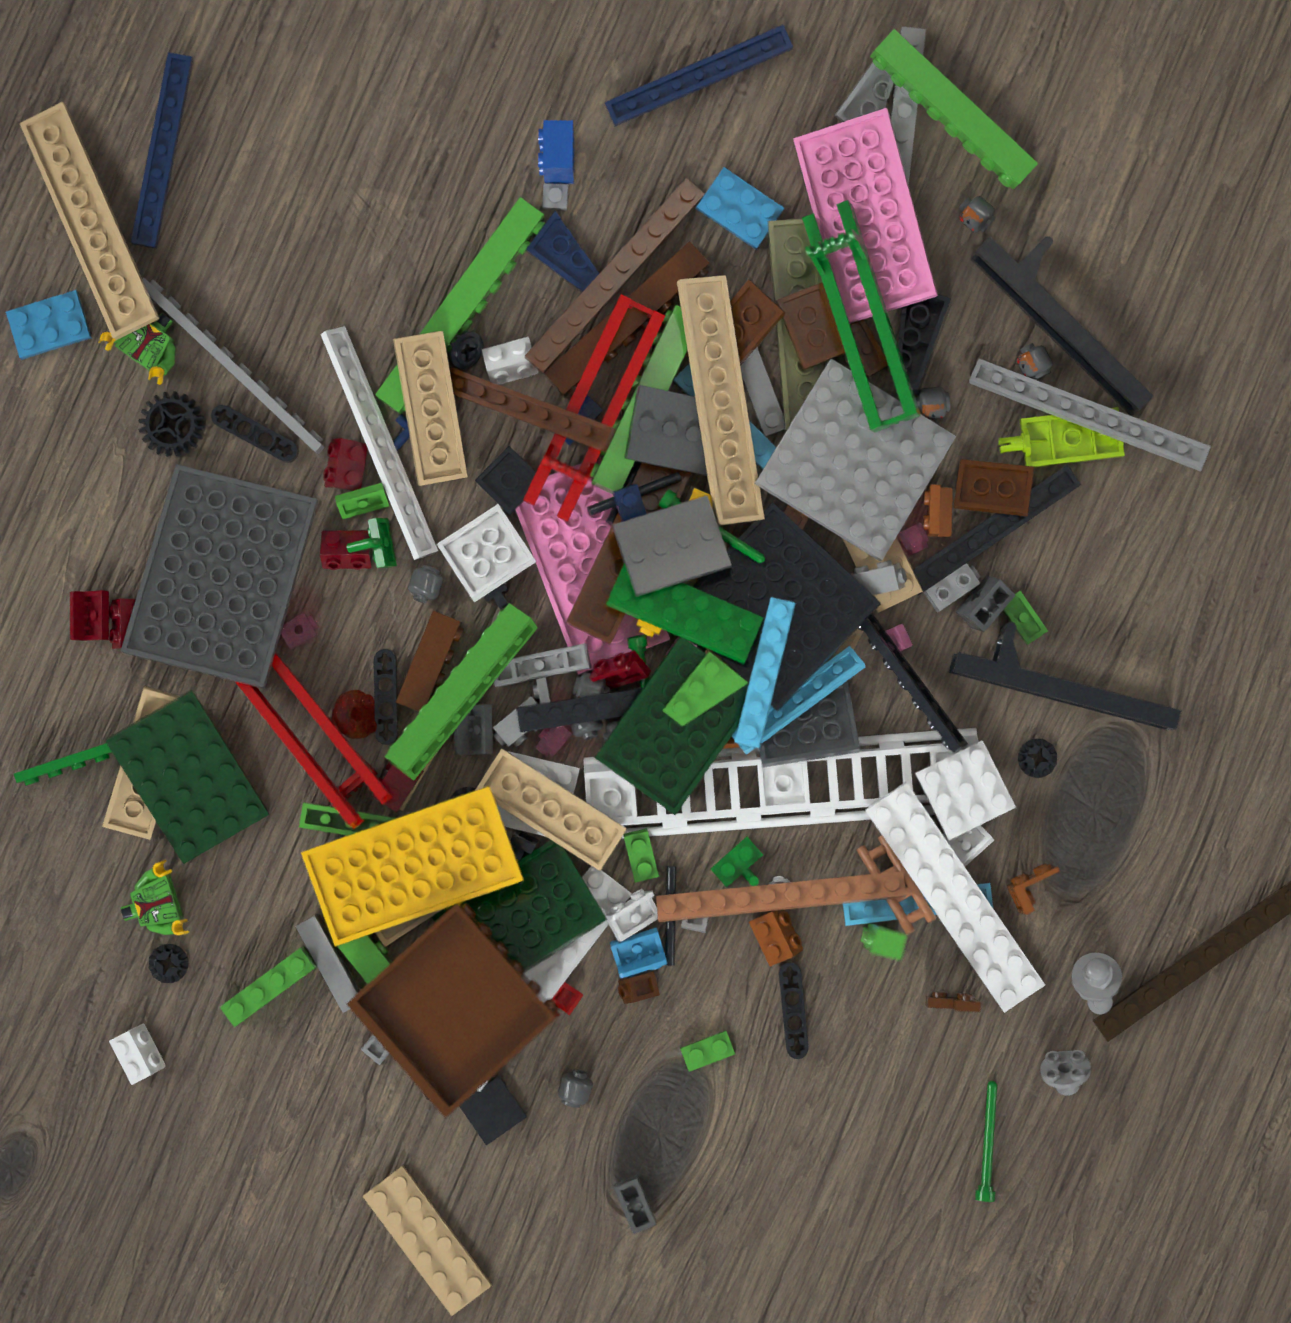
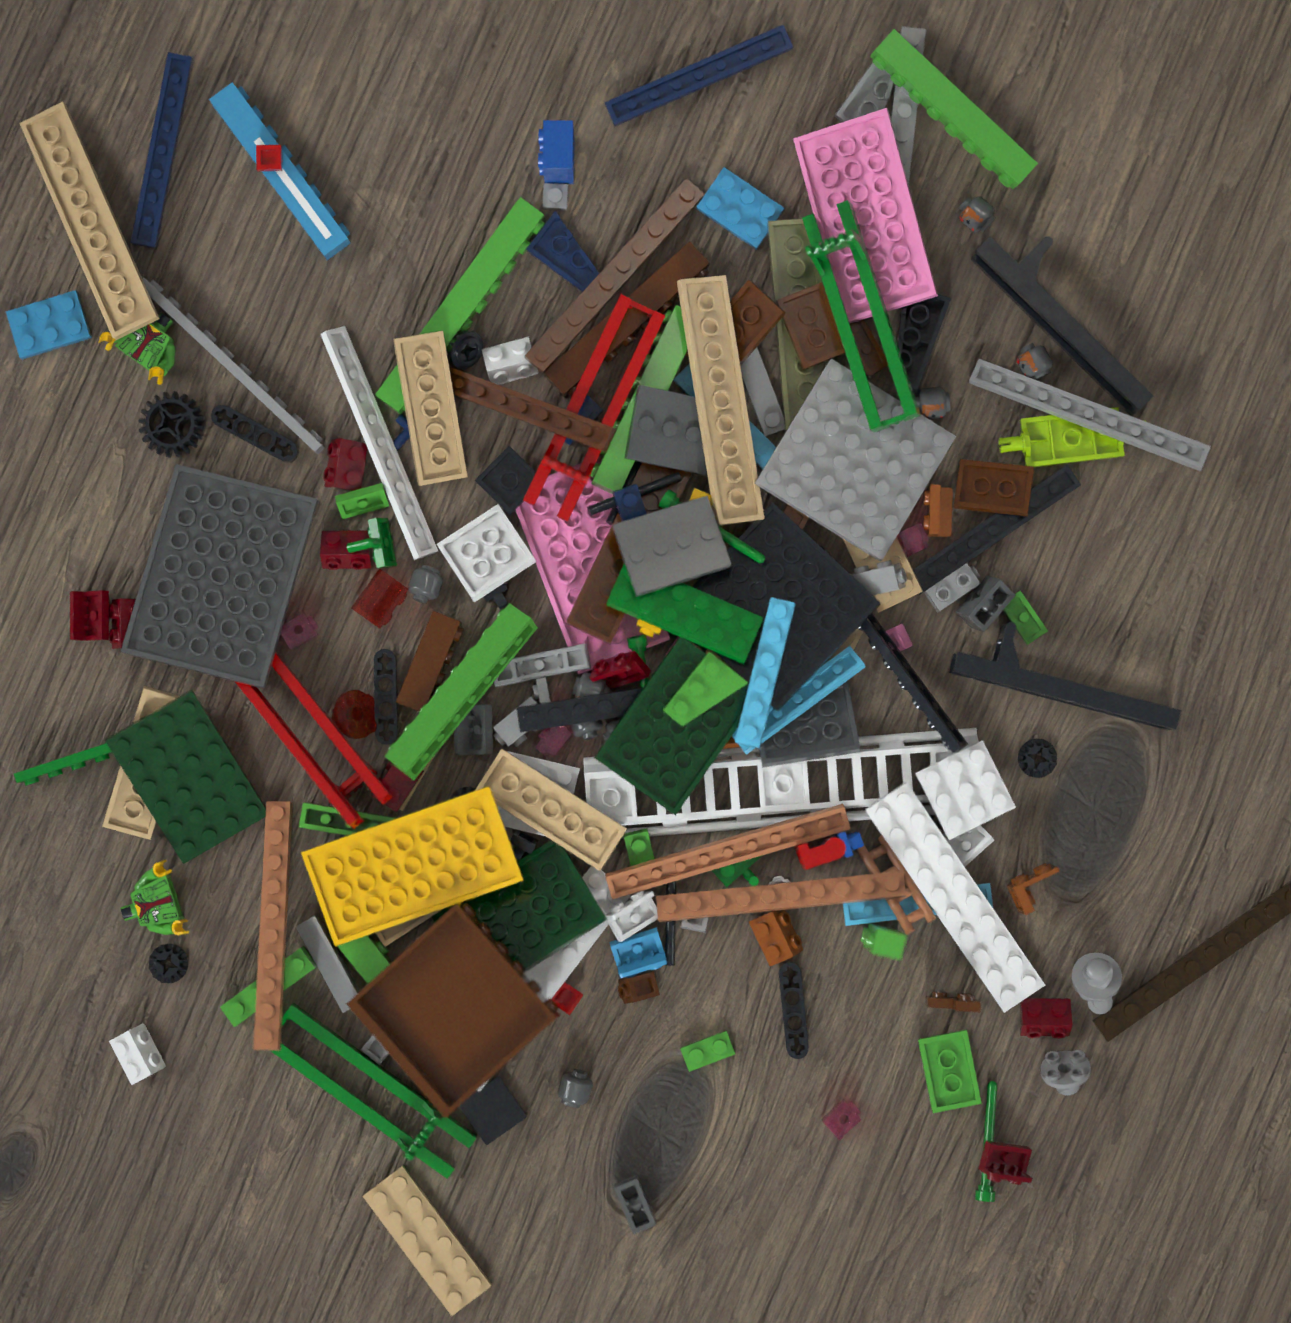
(268, 158): none -> red plate
(273, 926): none -> nougat plate
(290, 182): none -> dark azure brick
(380, 599): none -> clear red bracket
(409, 1145): none -> green piece
(727, 851): none -> nougat plate
(829, 849): none -> red hips
(832, 1121): none -> clear pink brick
(949, 1071): none -> bright green plate
(1005, 1162): none -> dark red bracket
(1046, 1017): none -> dark red bracket

